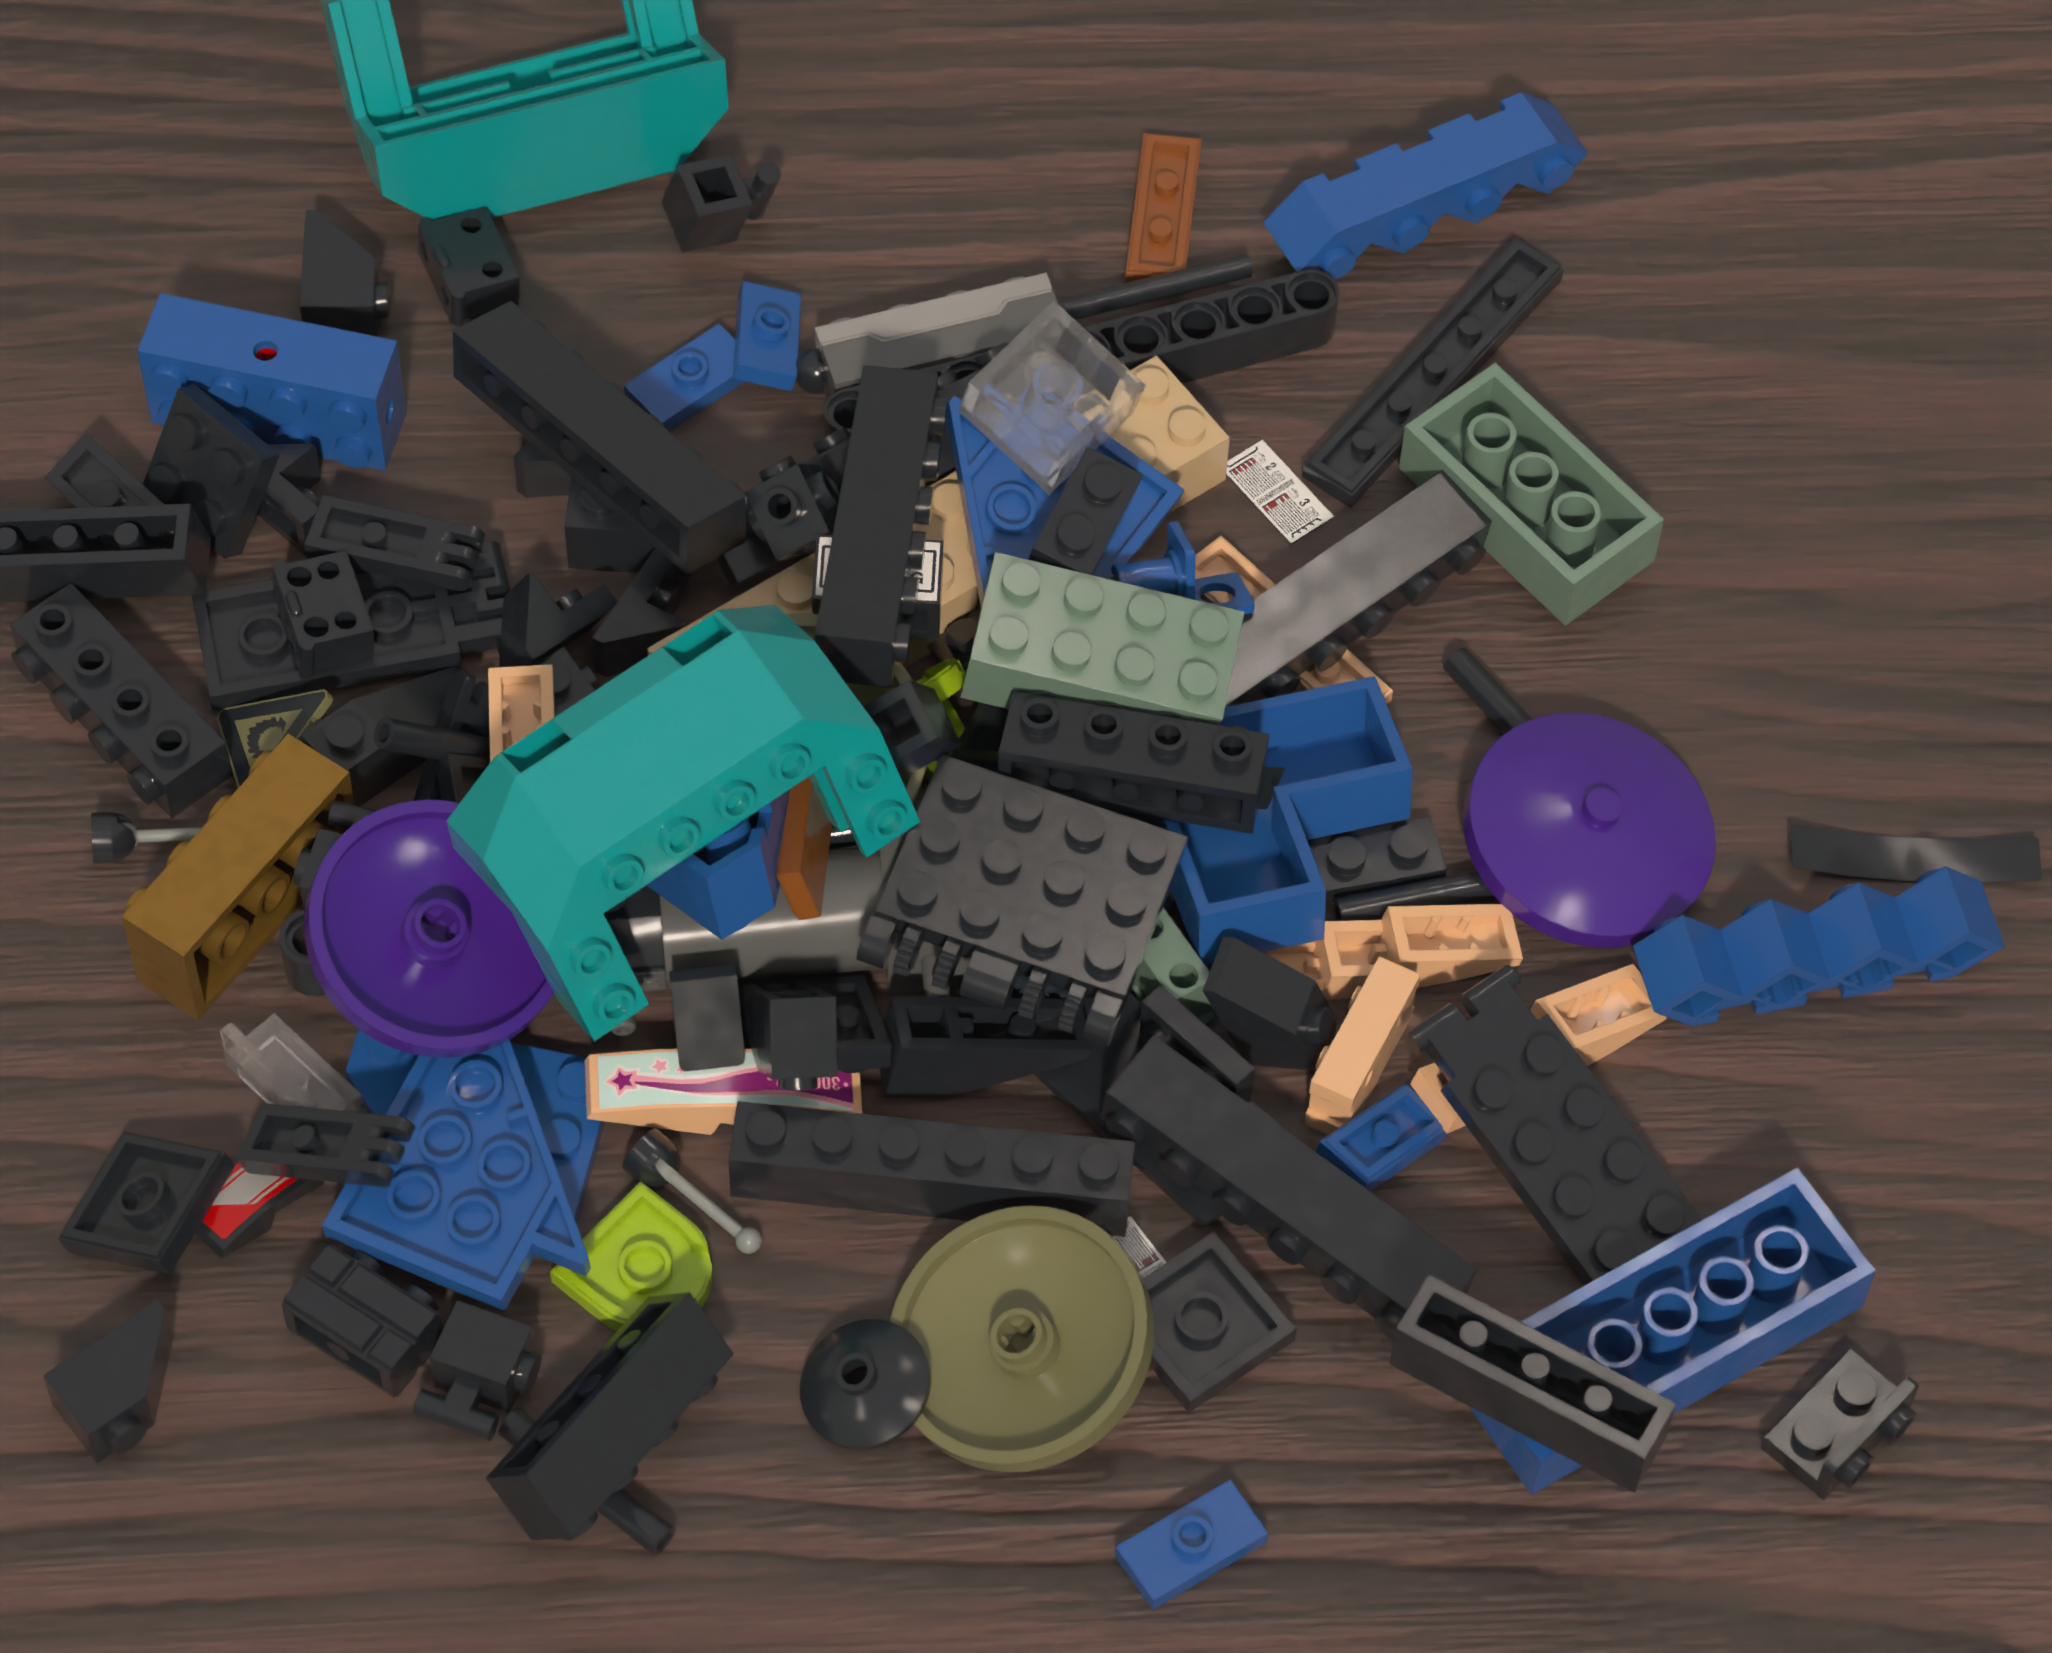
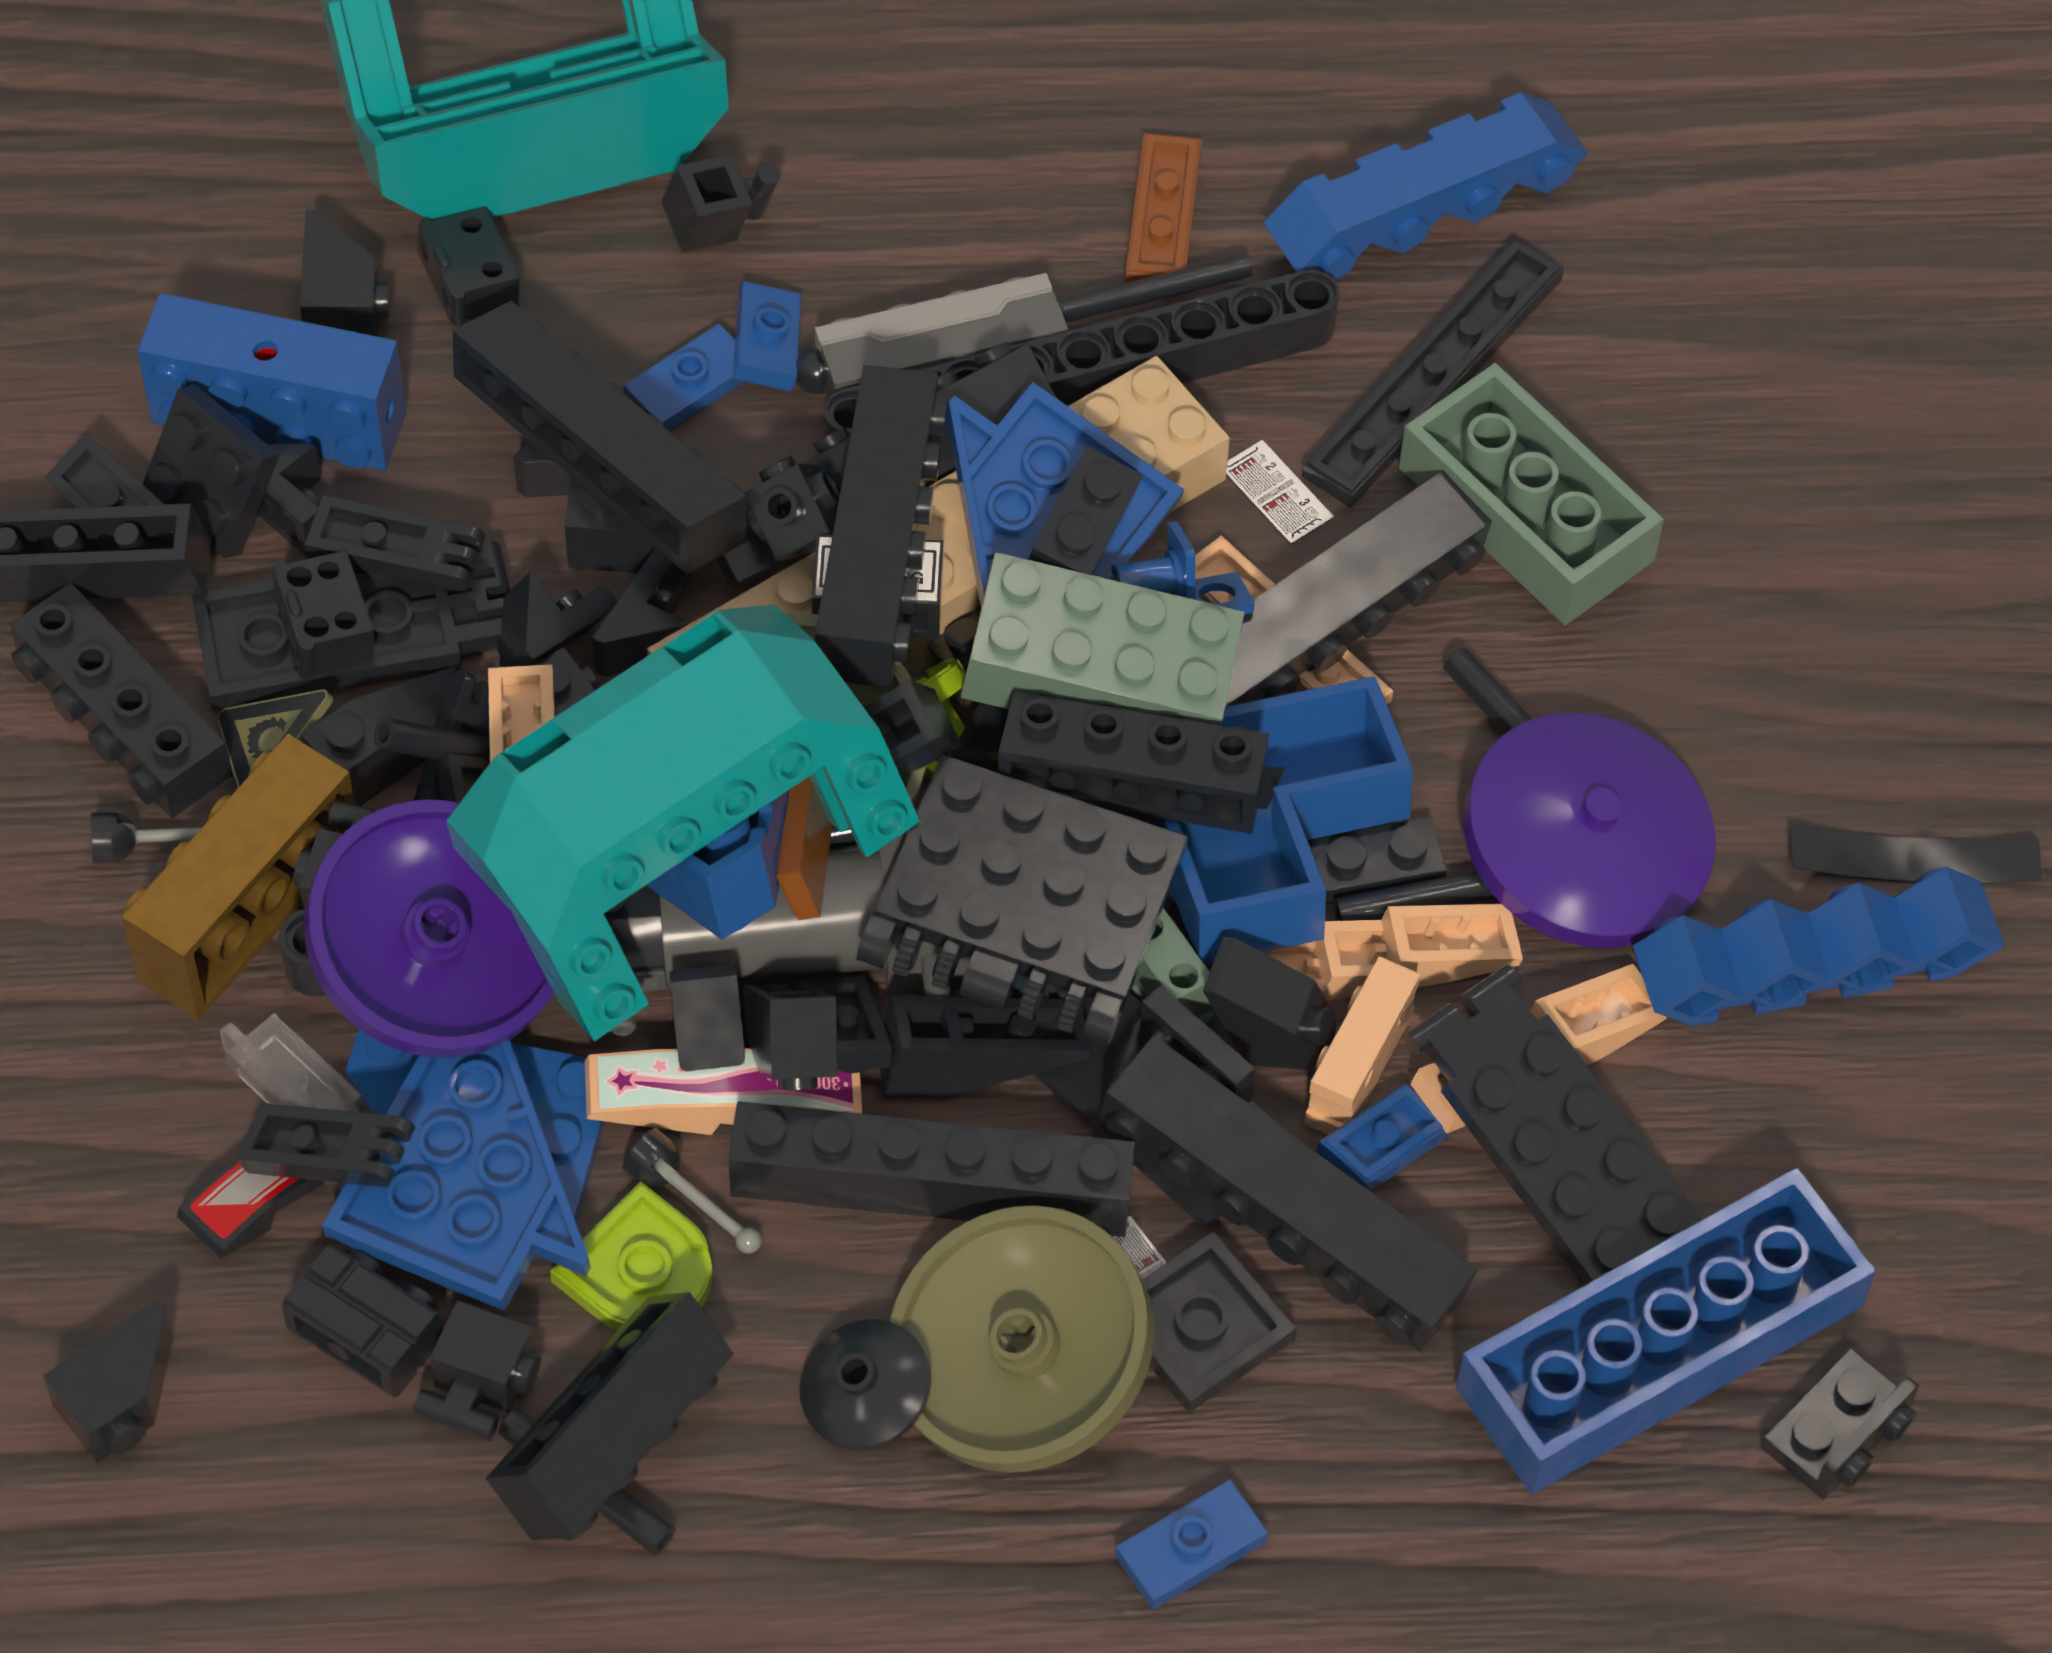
(146, 1202): black tile -> none
(1051, 397): clear brick -> none
(1531, 1383): black brick -> none

